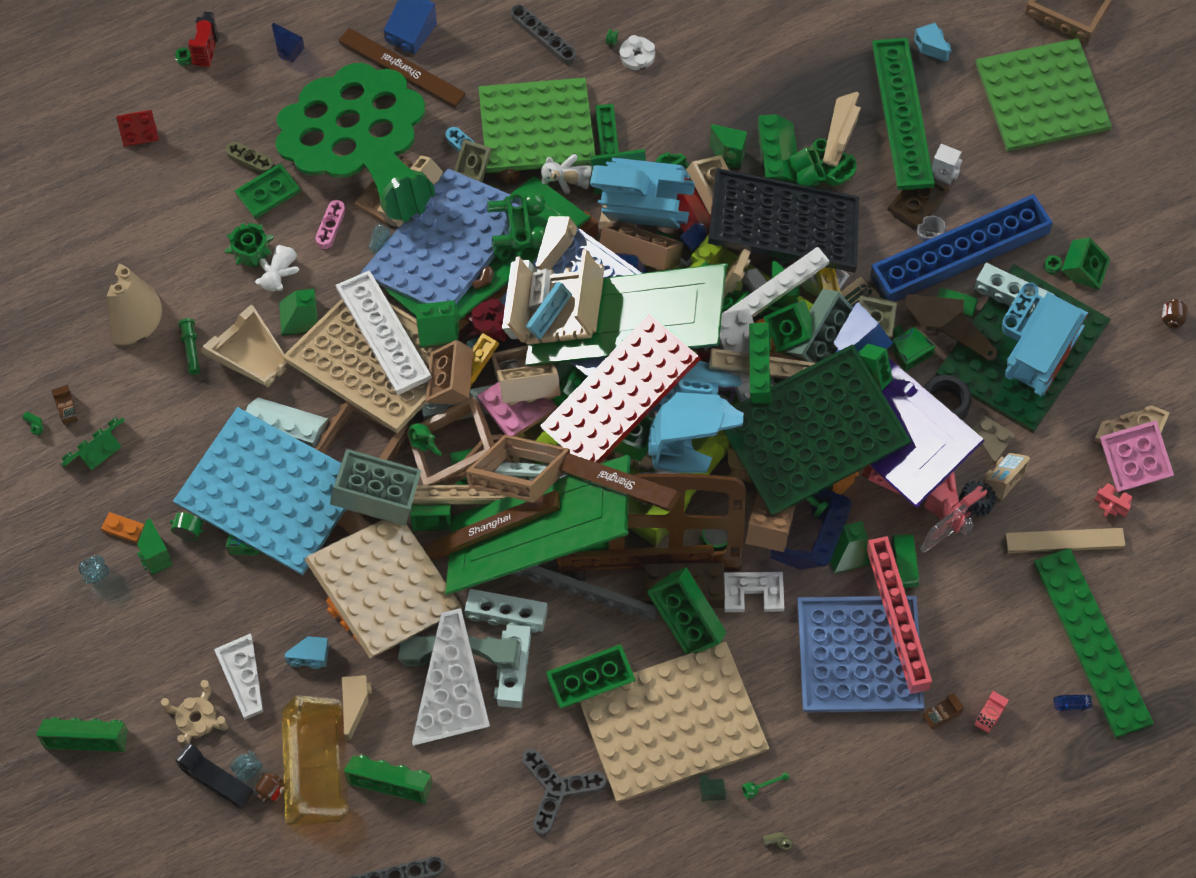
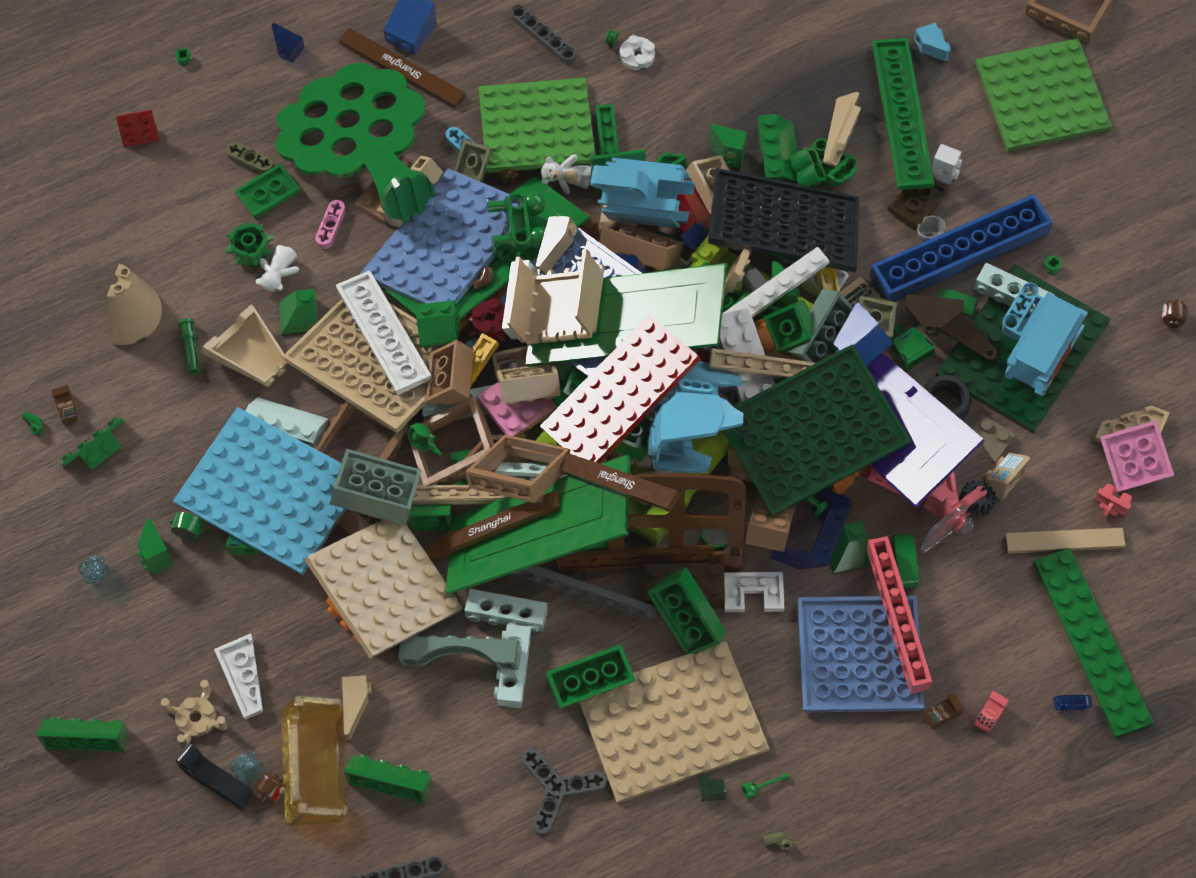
(122, 527): orange plate -> none
(204, 45): red hips -> none
(309, 652): medium azure slope -> none
(378, 238): clear light blue cone -> none
(452, 691): white wing -> none
(539, 288): white plate -> none
(548, 310): medium azure plate -> none
(760, 362): green arch -> none
(878, 364): green brick -> none
(1086, 263): green slope -> none

